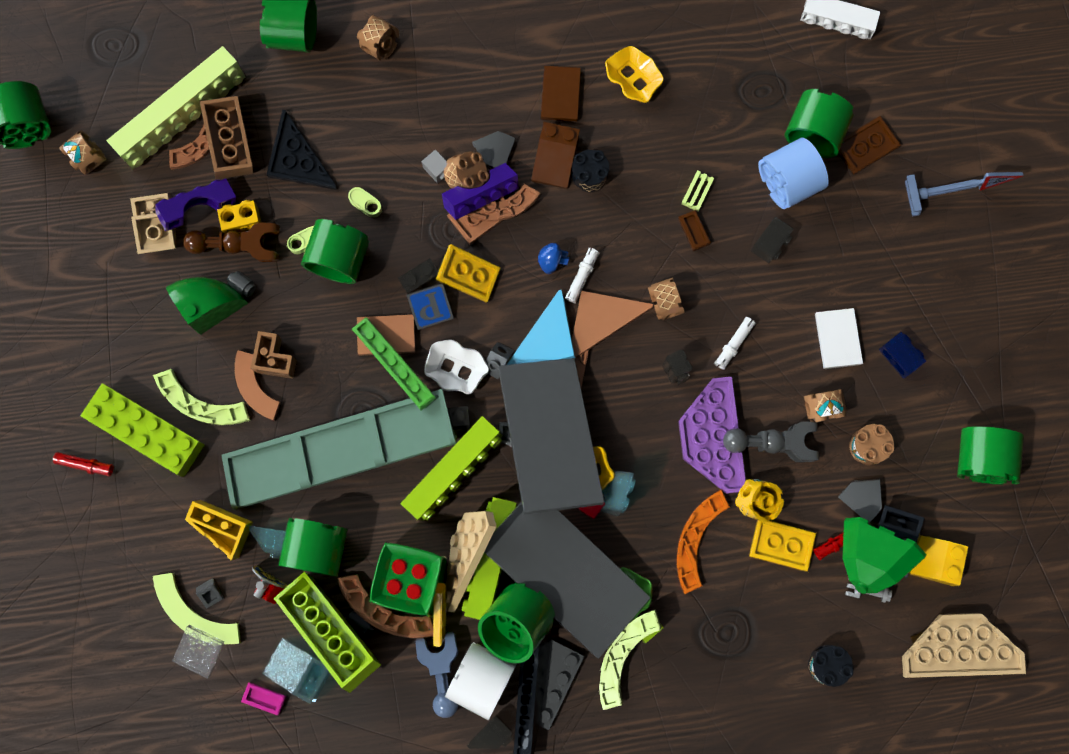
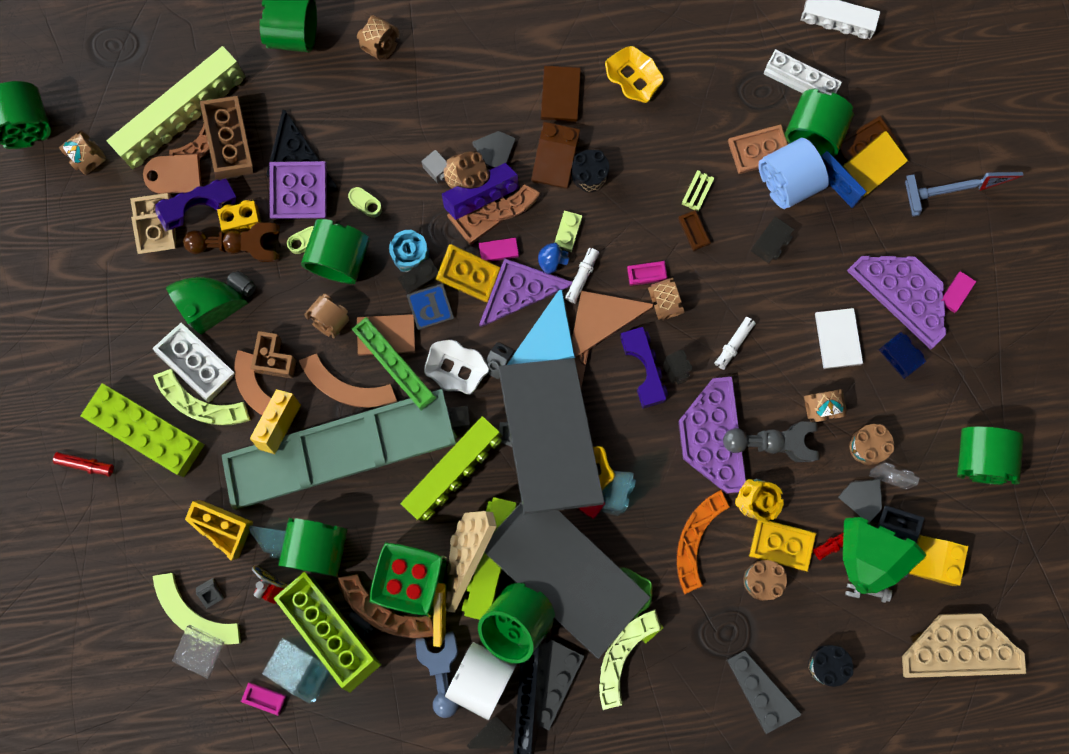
(174, 173): none -> nougat tile
(194, 362): none -> white slope
(275, 421): none -> yellow brick
(298, 190): none -> medium lavender plate
(327, 316): none -> medium nougat brick
(343, 392): none -> nougat tile
(408, 250): none -> medium azure brick
(499, 249): none -> dark pink tile
(518, 288): none -> medium lavender tile
(568, 230): none -> yellowish green plate
(636, 344): none -> dark purple arch
(647, 273): none -> dark pink tile
(753, 146): none -> nougat tile
(762, 694): none -> dark grey wing
(765, 580): none -> medium nougat brick
(799, 75): none -> white brick
(842, 181): none -> blue tile
(875, 162): none -> yellow tile
(887, 473): none -> clear plate
(907, 292): none -> medium lavender plate
(957, 291): none -> dark pink tile

